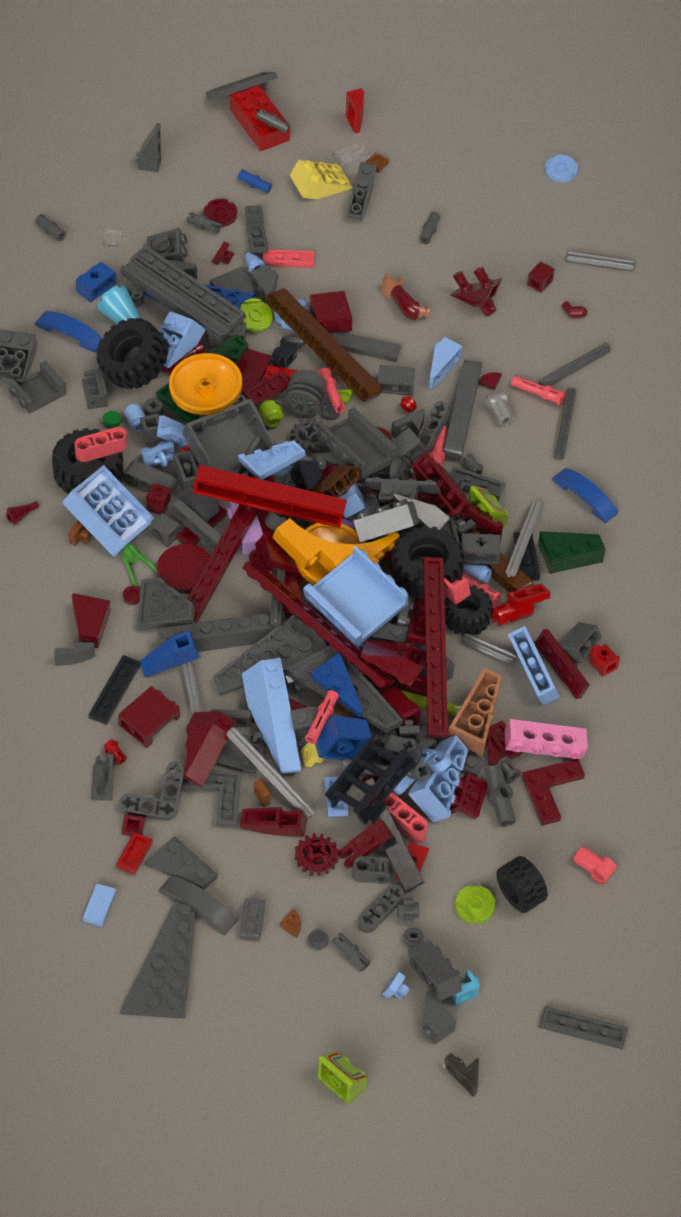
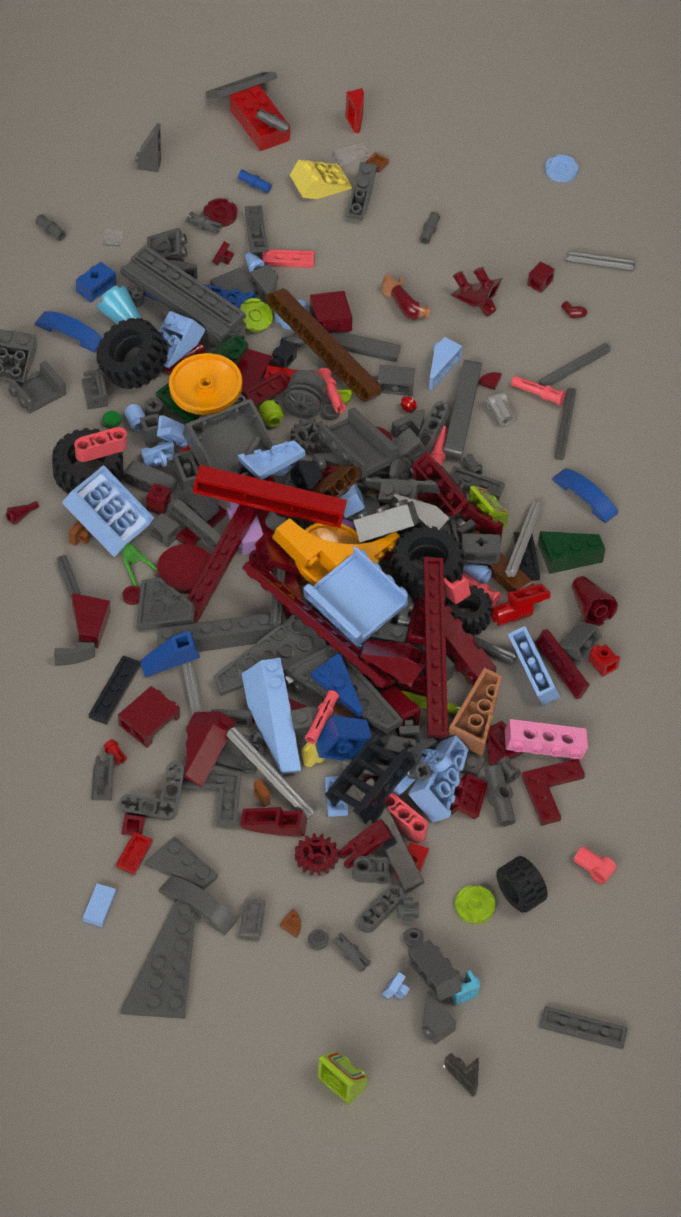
(68, 575): none -> dark grey axle
(463, 650): none -> dark red wedge
(593, 601): none -> dark red cone

